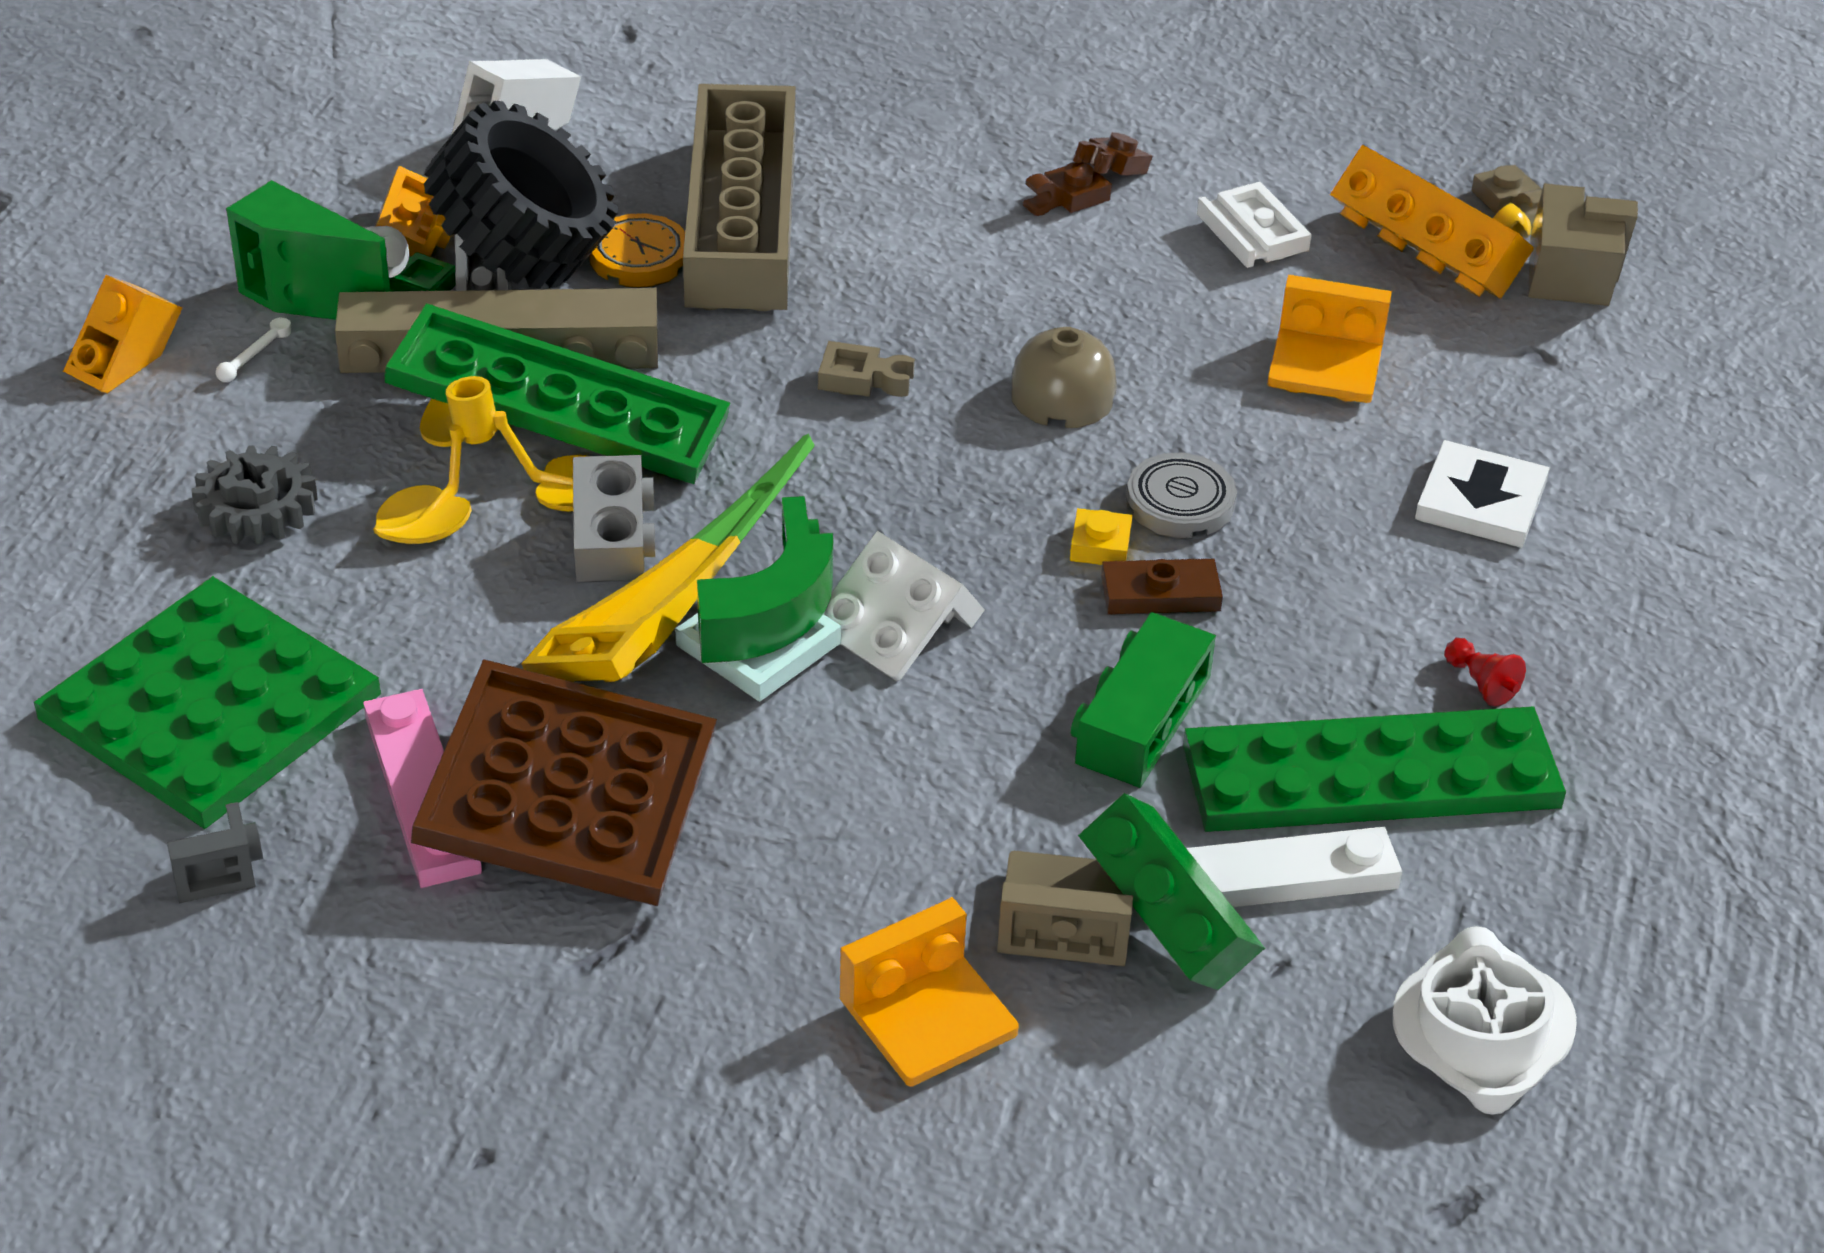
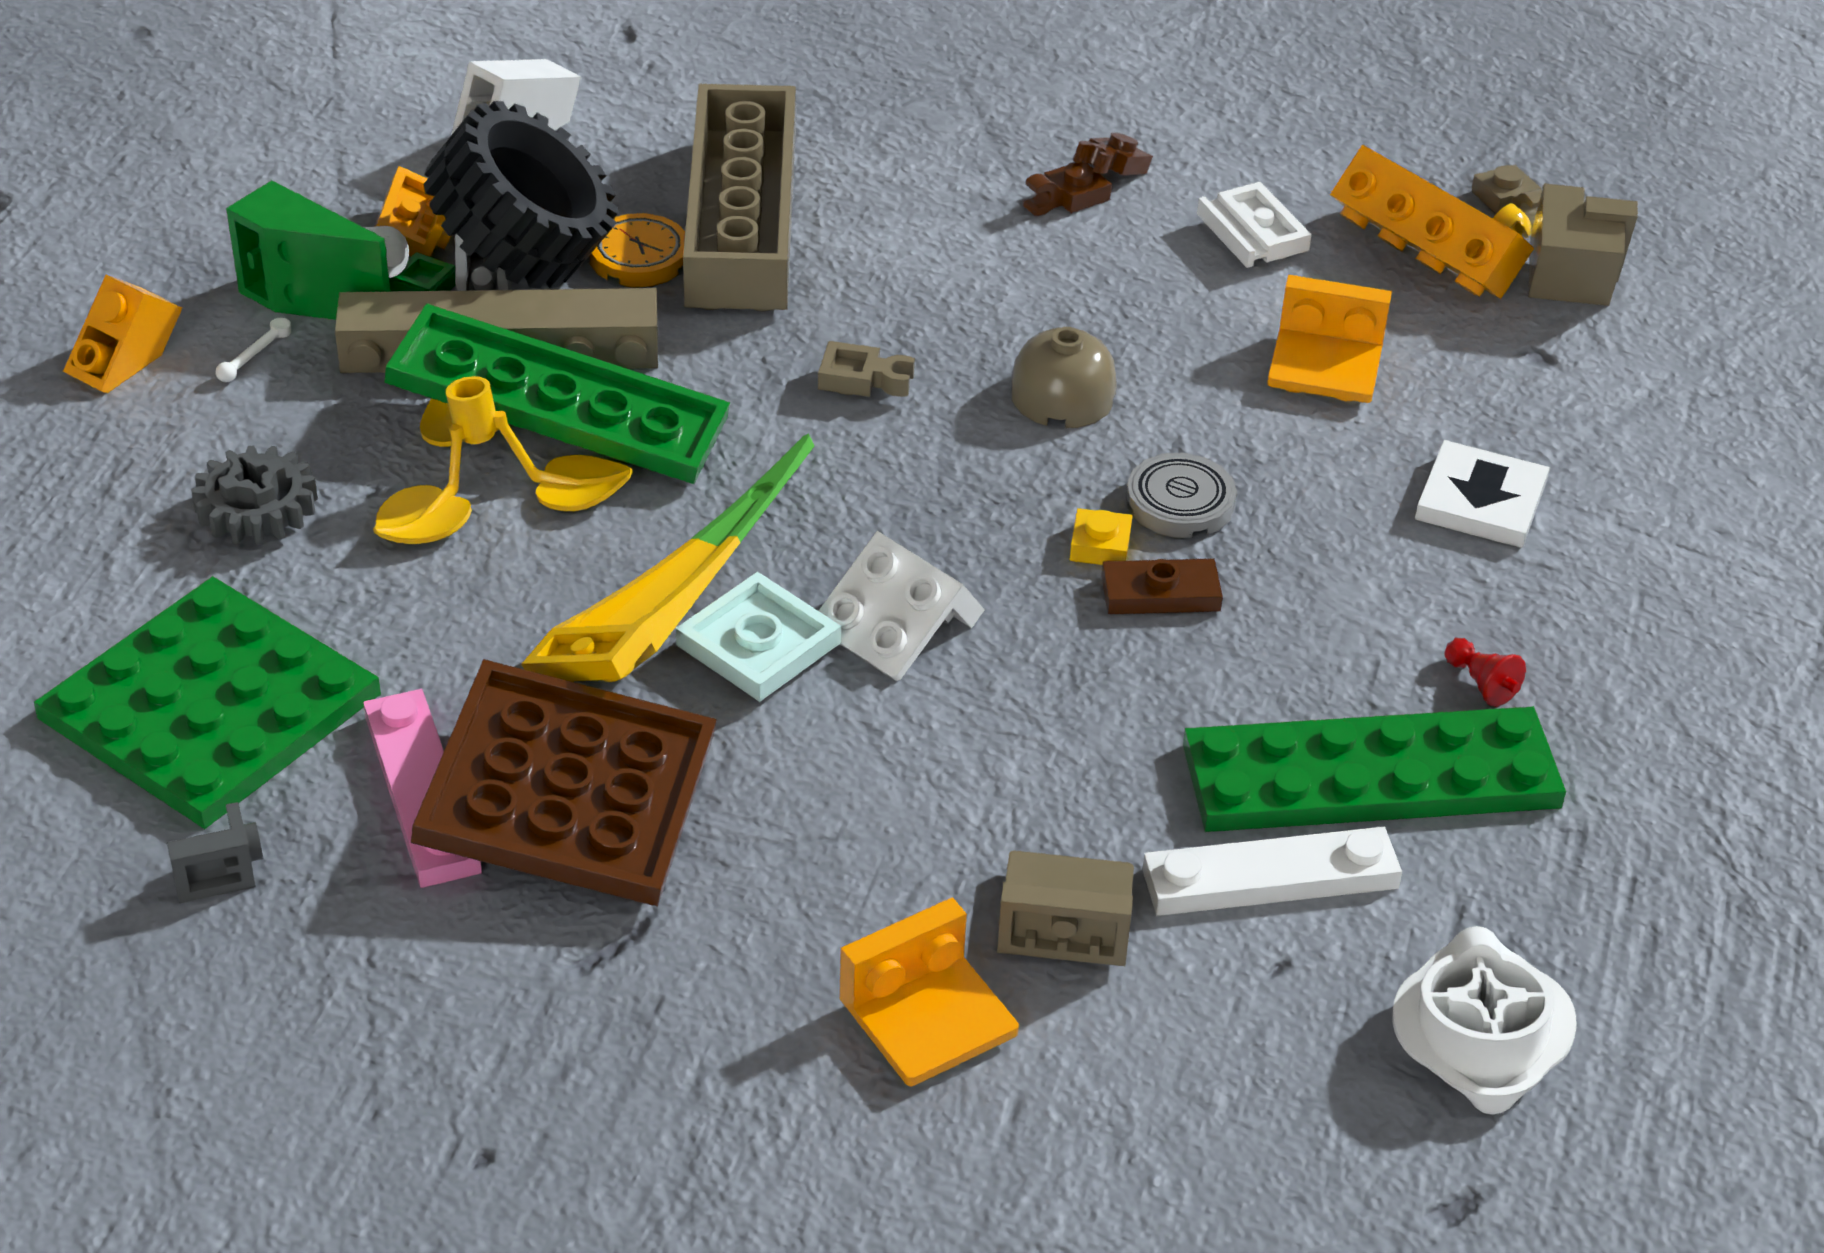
(611, 518): light grey brick -> none
(774, 606): green arch -> none
(1143, 699): green brick -> none
(1171, 892): green brick -> none

